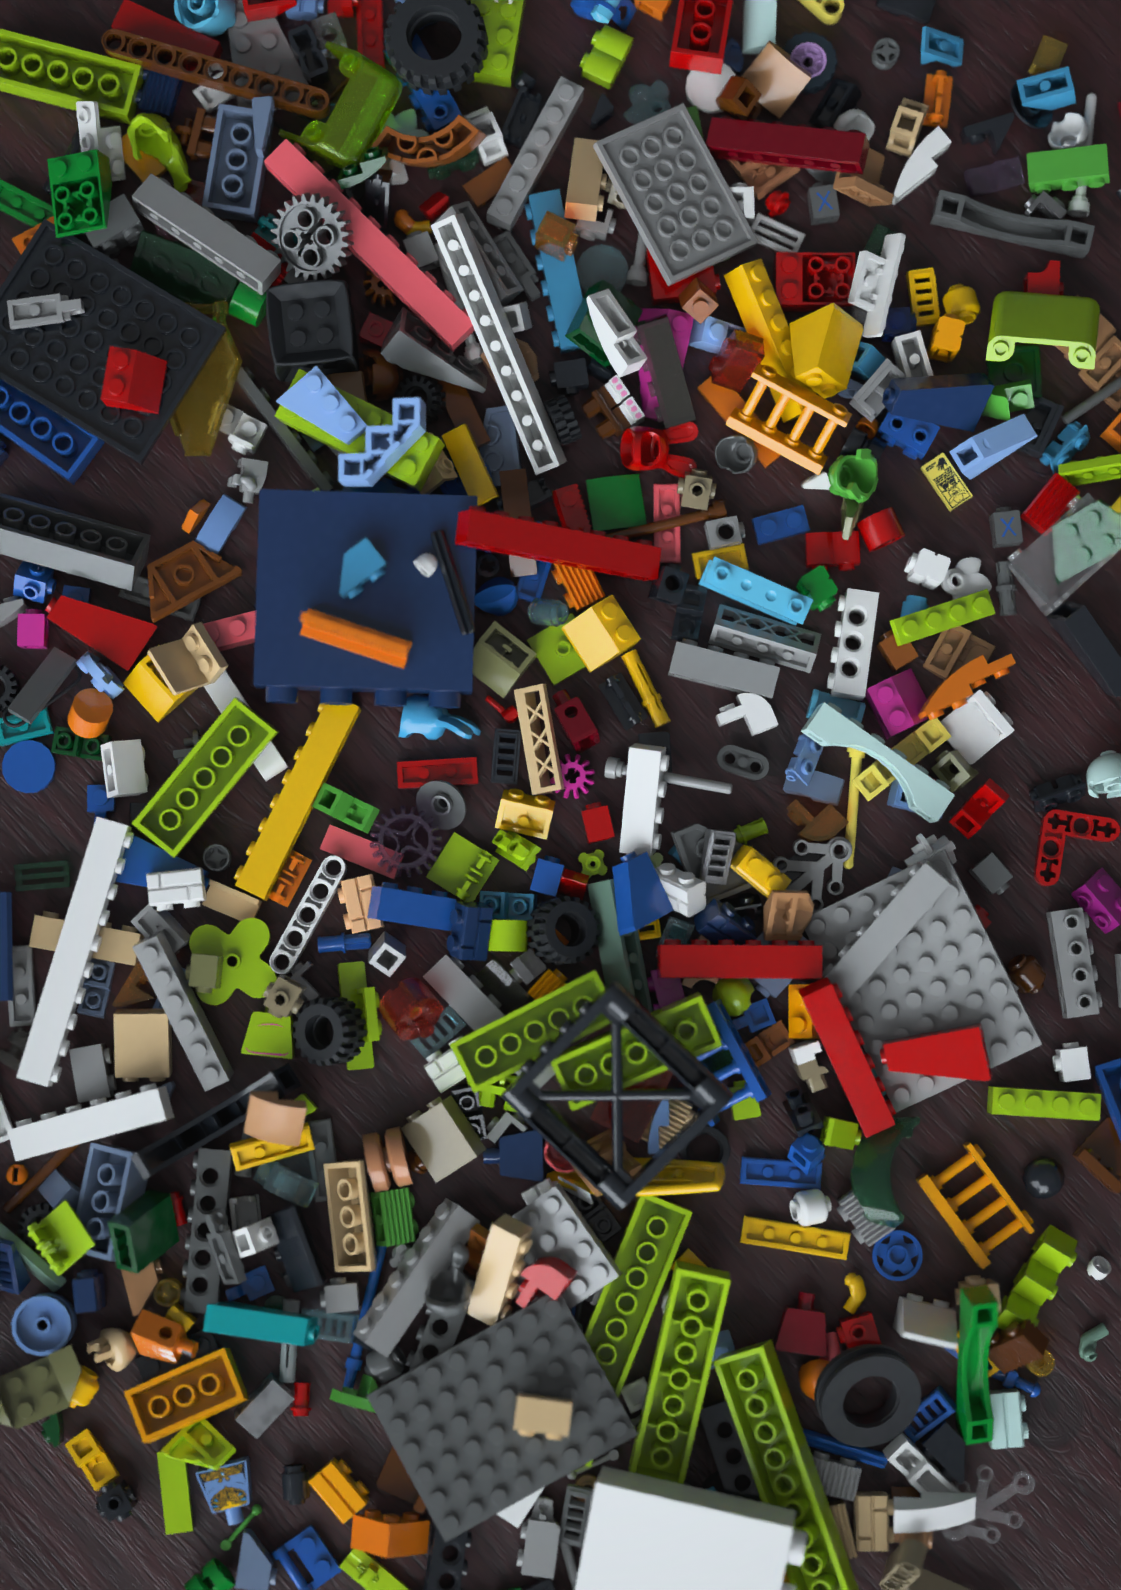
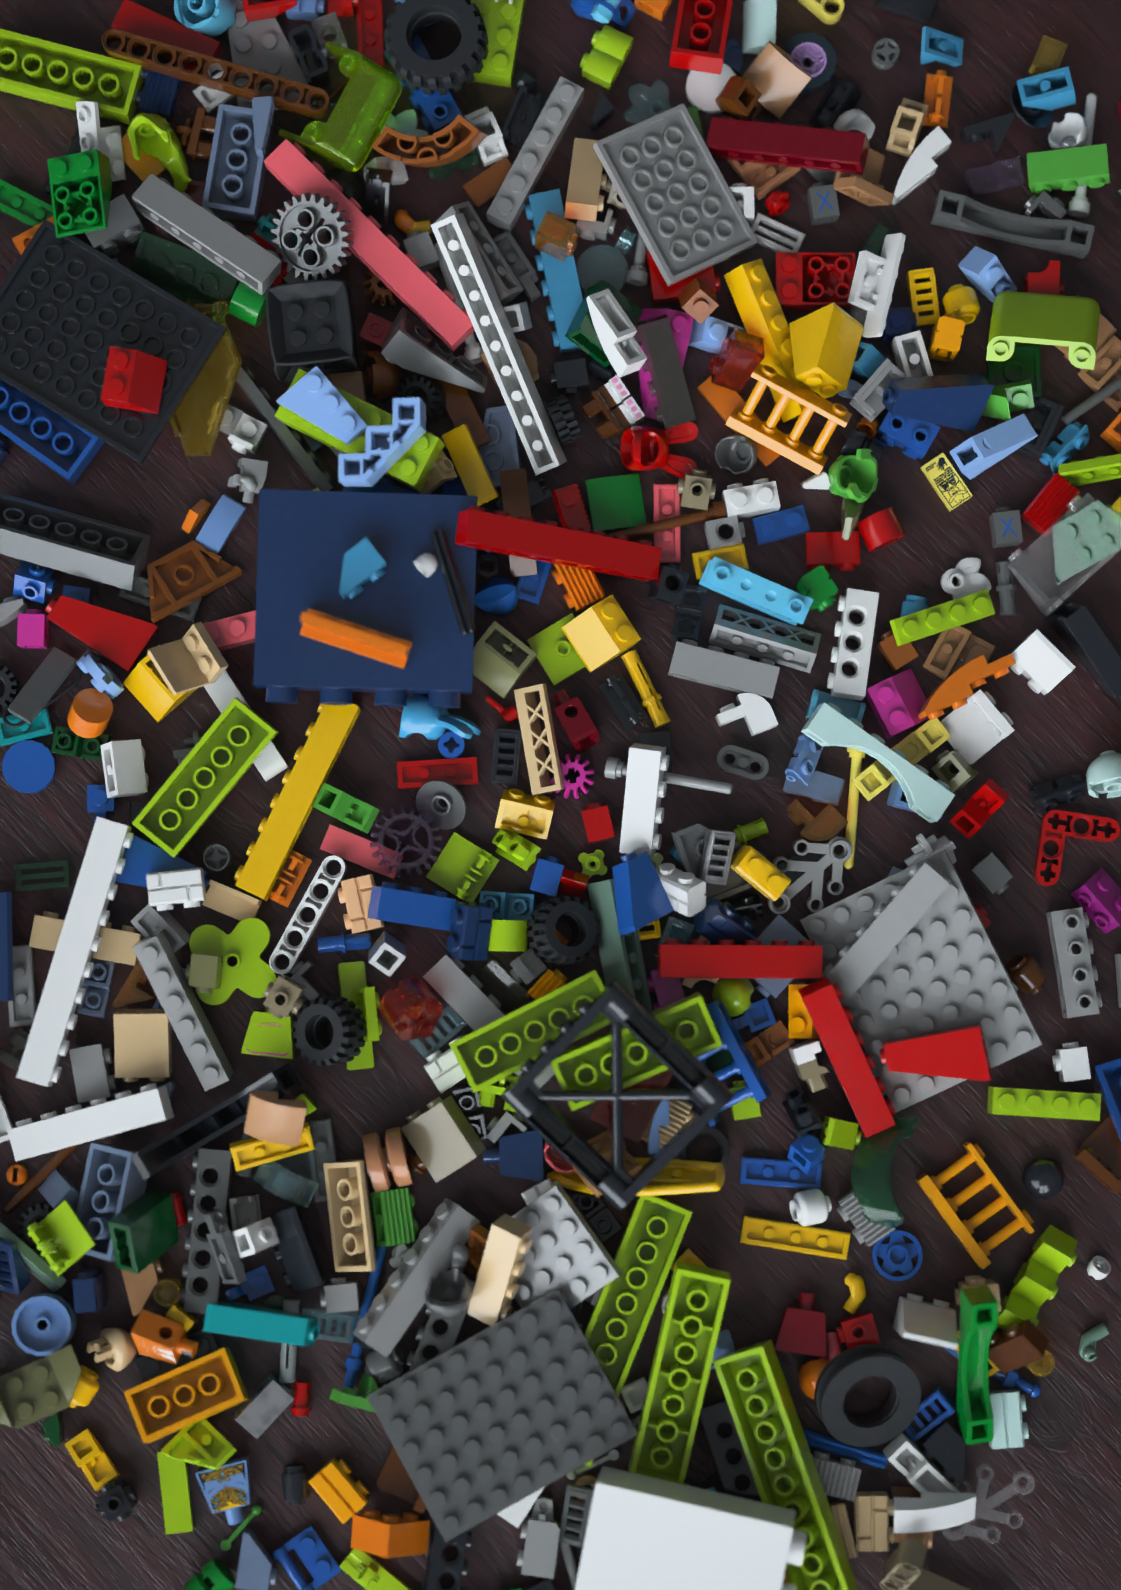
(42, 310): light grey hinge -> none
(370, 162): dark green slope -> none
(435, 205): red slope -> none
(451, 749): none -> blue wheel
(542, 1415): tan brick -> none
(545, 1274): brick -> none
(548, 612): clear light blue brick -> none
(584, 1195): white sticker -> none
(626, 241): none -> clear light blue bush
(751, 500): none -> white brick
(787, 914): medium nougat slope -> none
(927, 568): white brick -> none
(986, 273): none -> light blue slope
(1040, 663): none -> white slope

